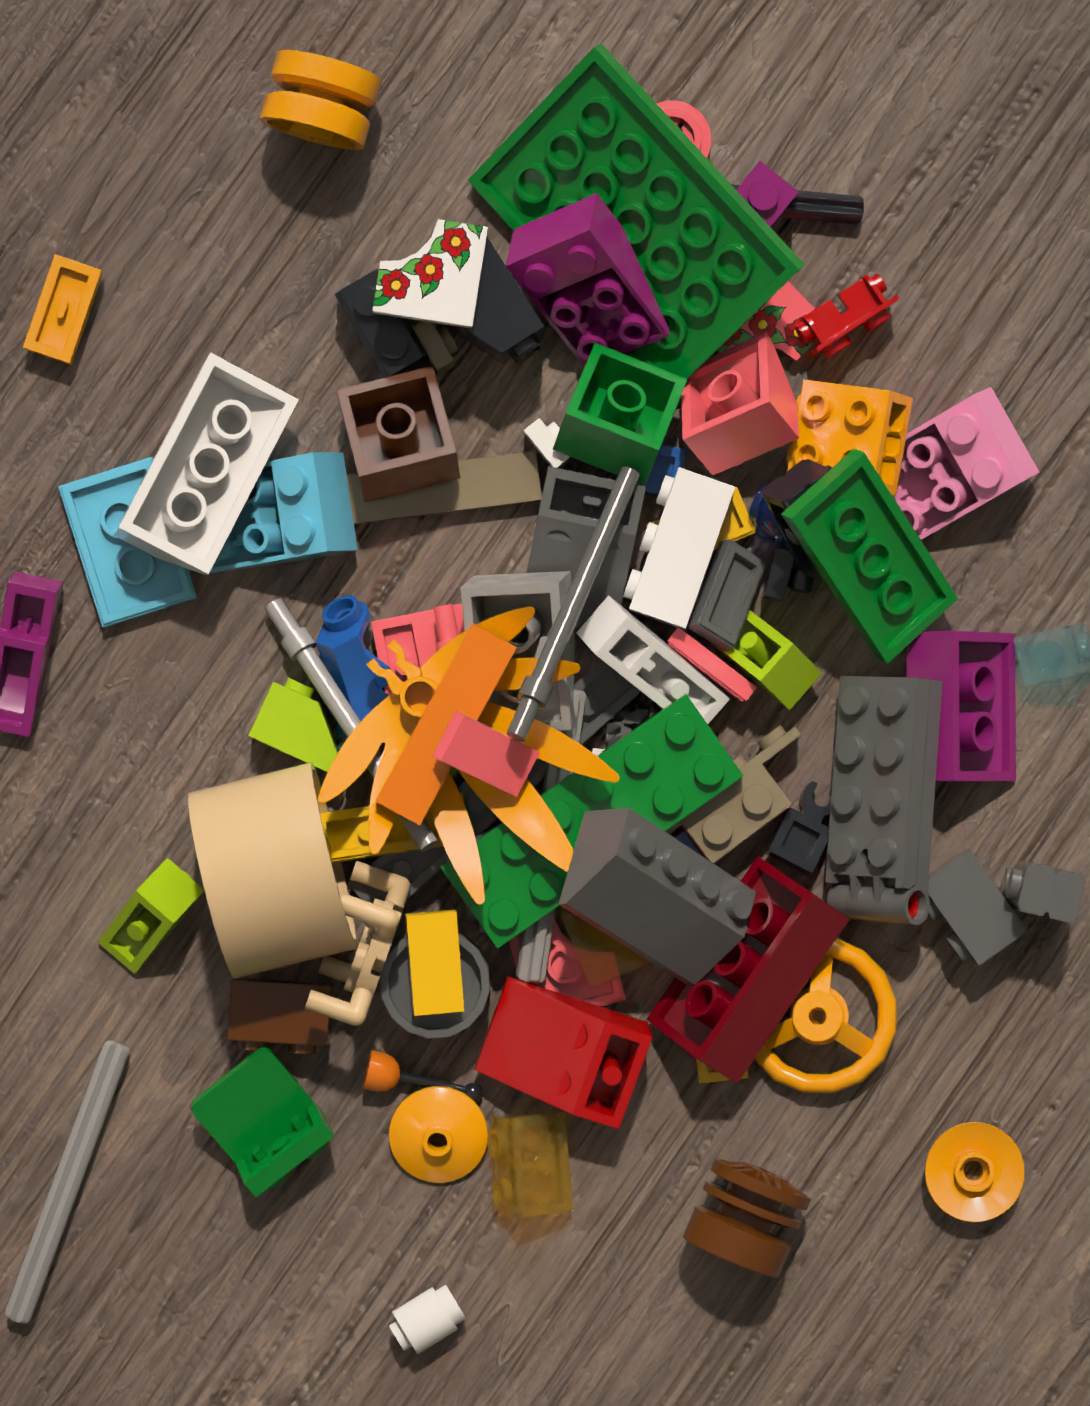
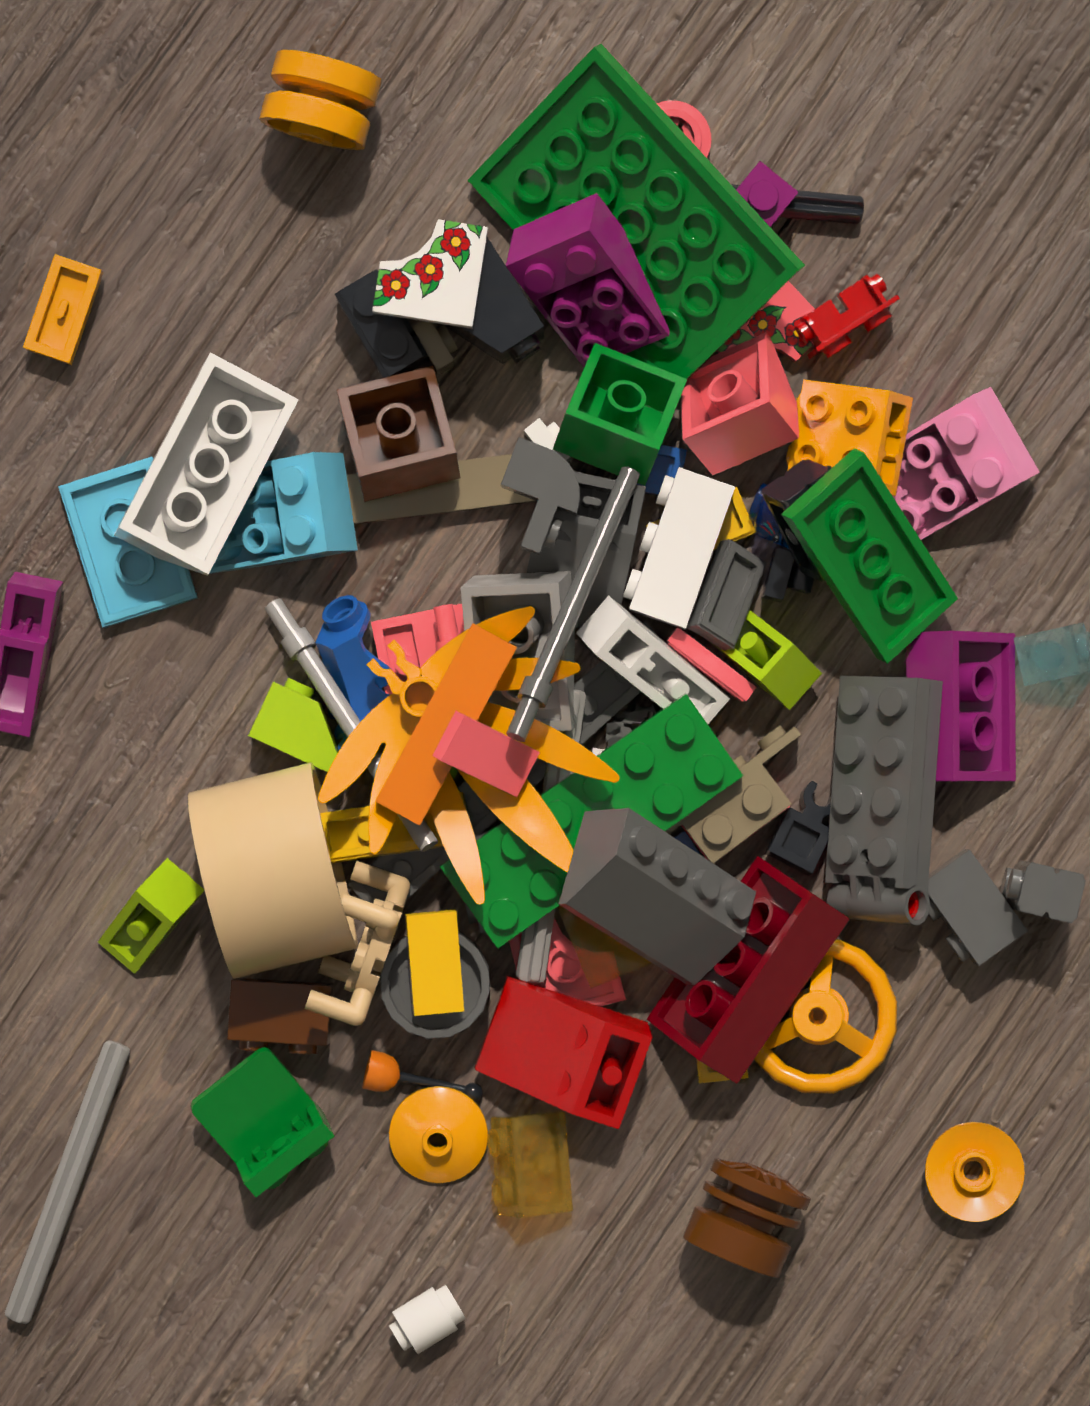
(546, 478): none -> dark grey brick

